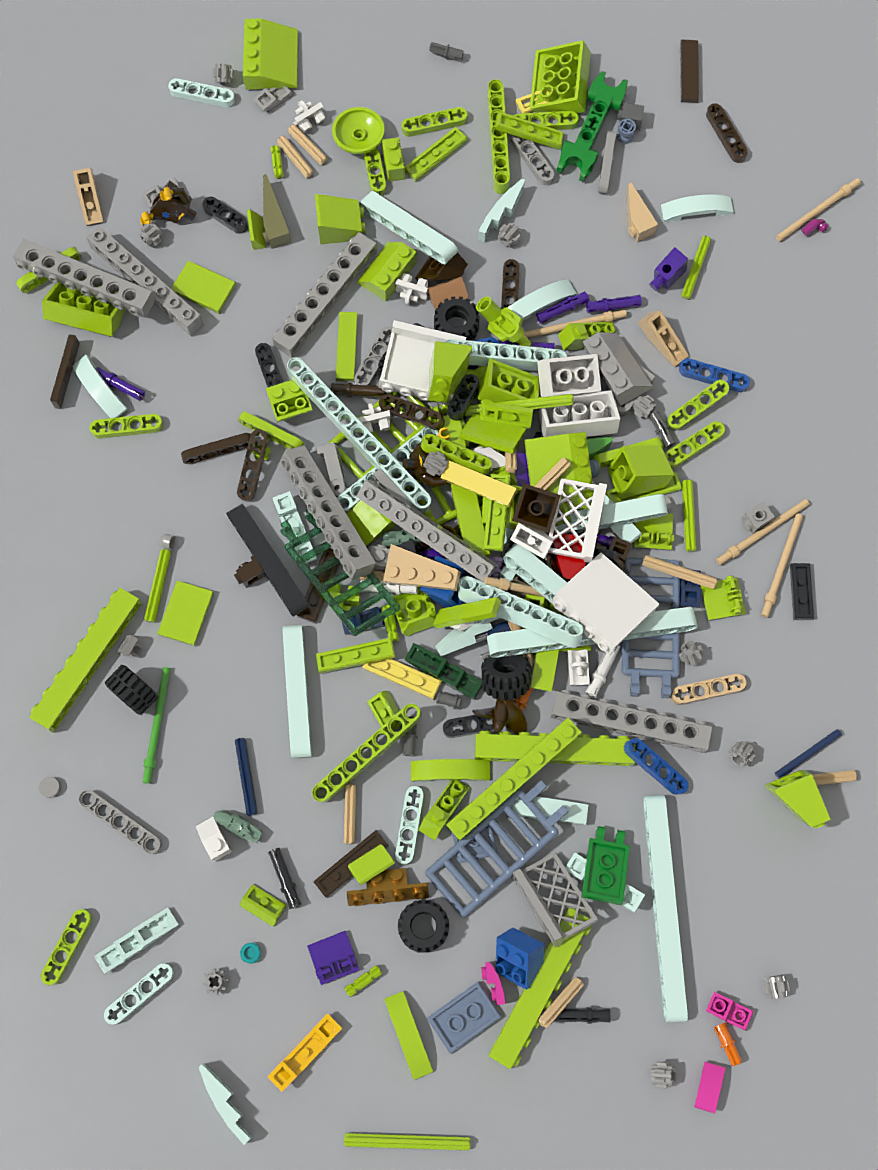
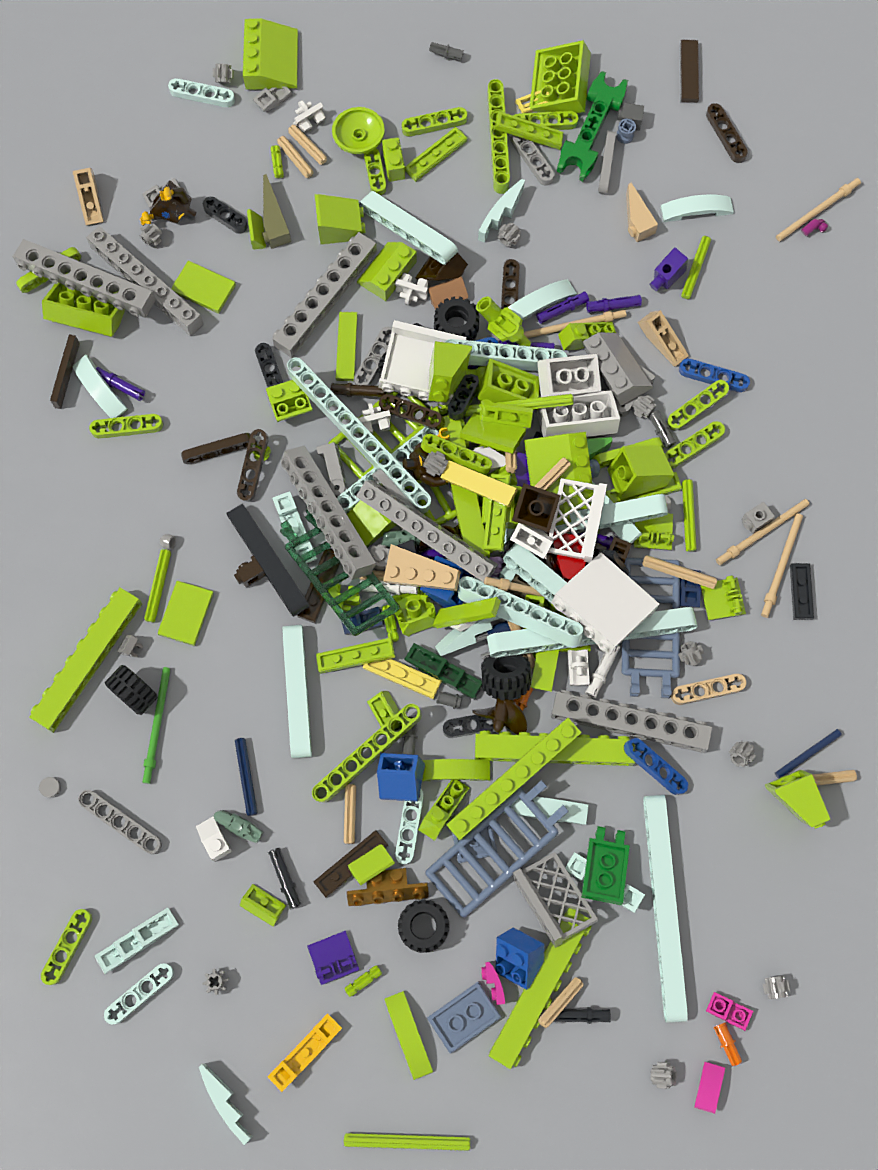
(250, 953): teal tile -> none
(274, 433): lime beam -> none
(400, 777): none -> blue slope

